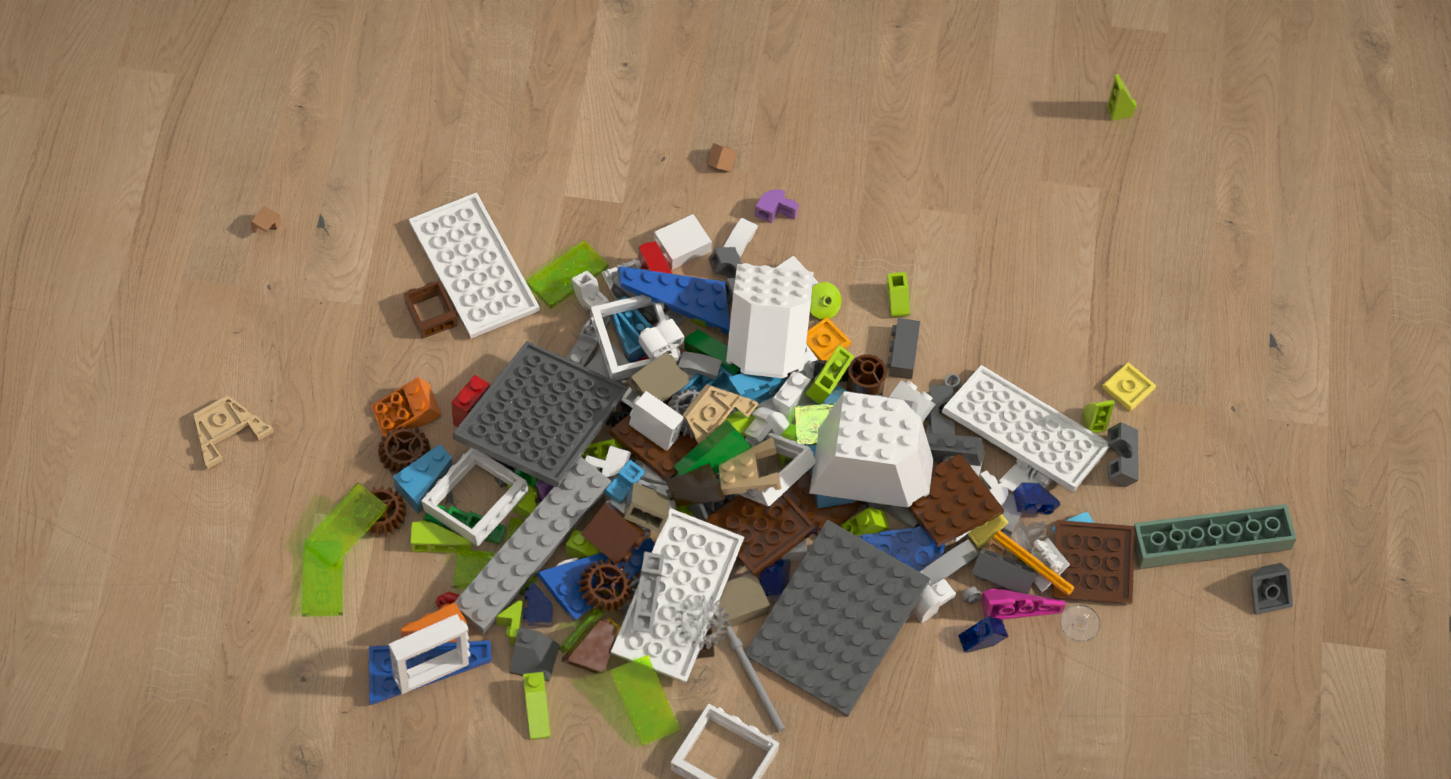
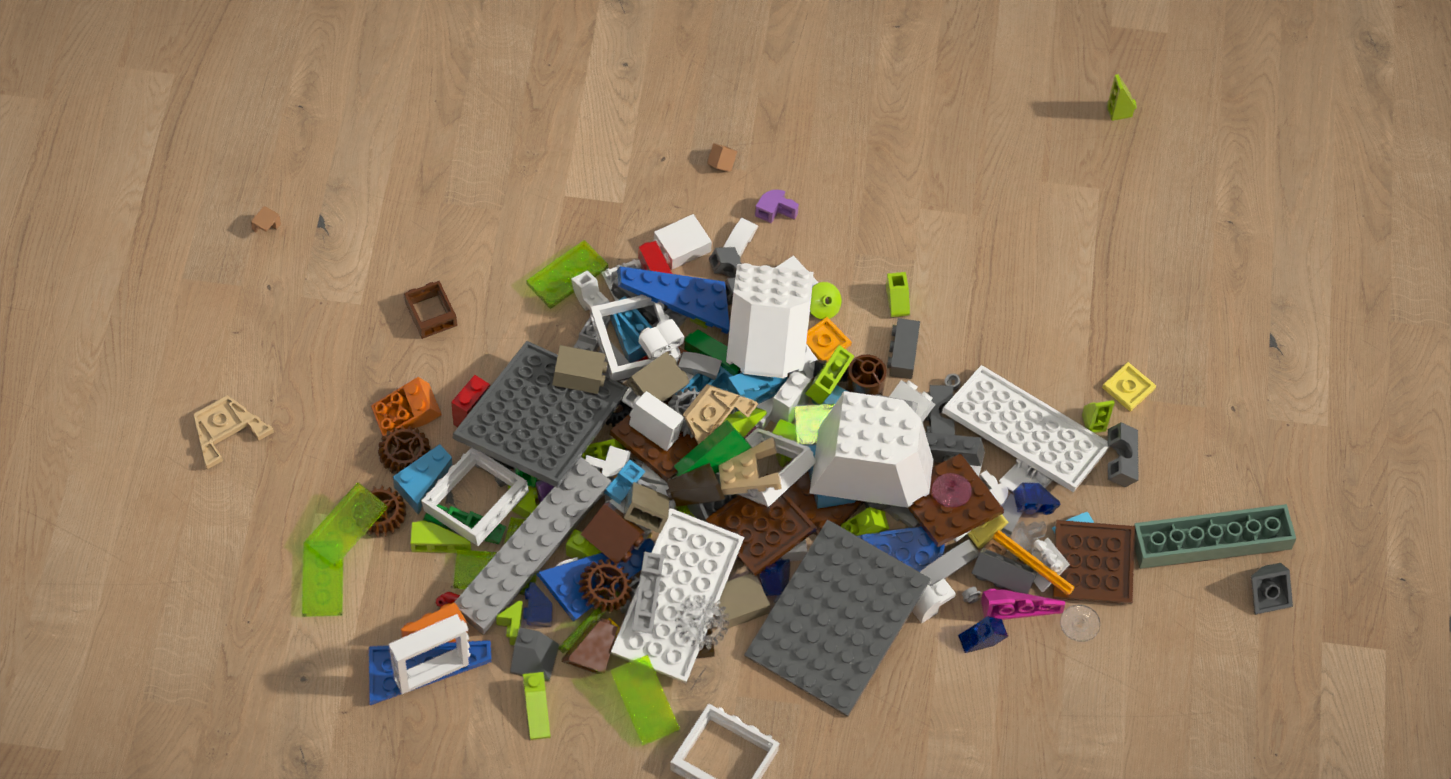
(474, 265): white plate -> none
(579, 369): none -> dark tan brick
(737, 646): light grey bar -> none
(766, 421): white brick -> none
(951, 496): none -> clear pink dish

